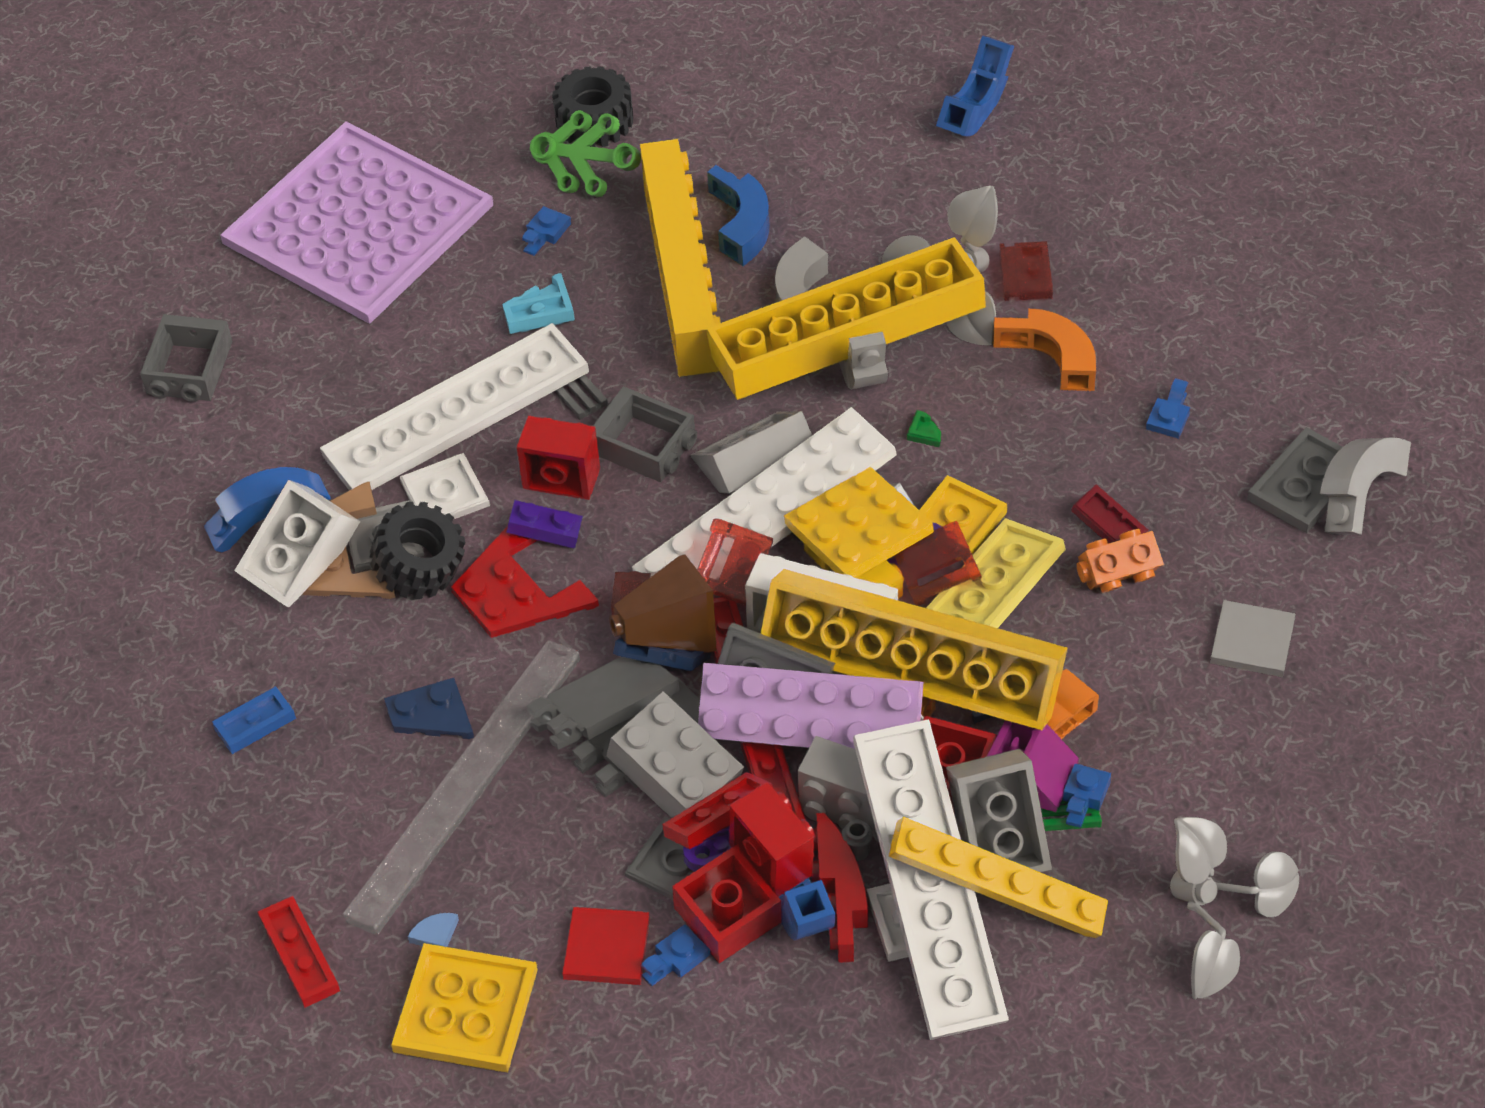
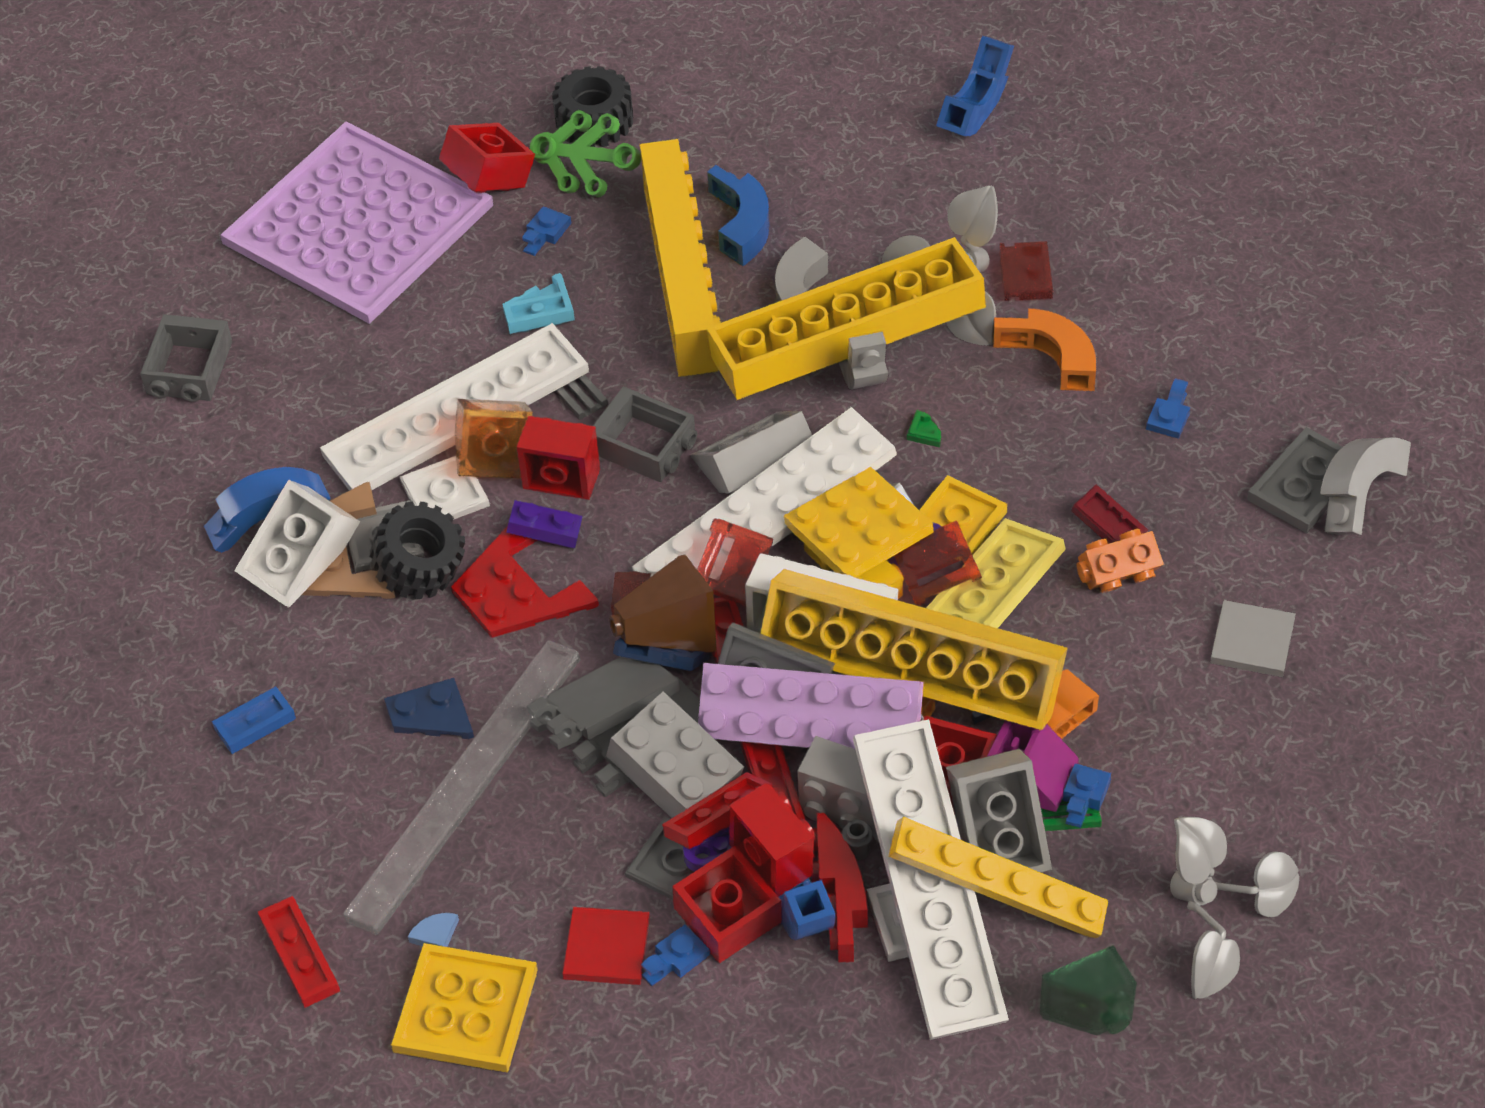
(486, 157): none -> red brick
(489, 437): none -> clear orange slope
(1090, 994): none -> clear green slope

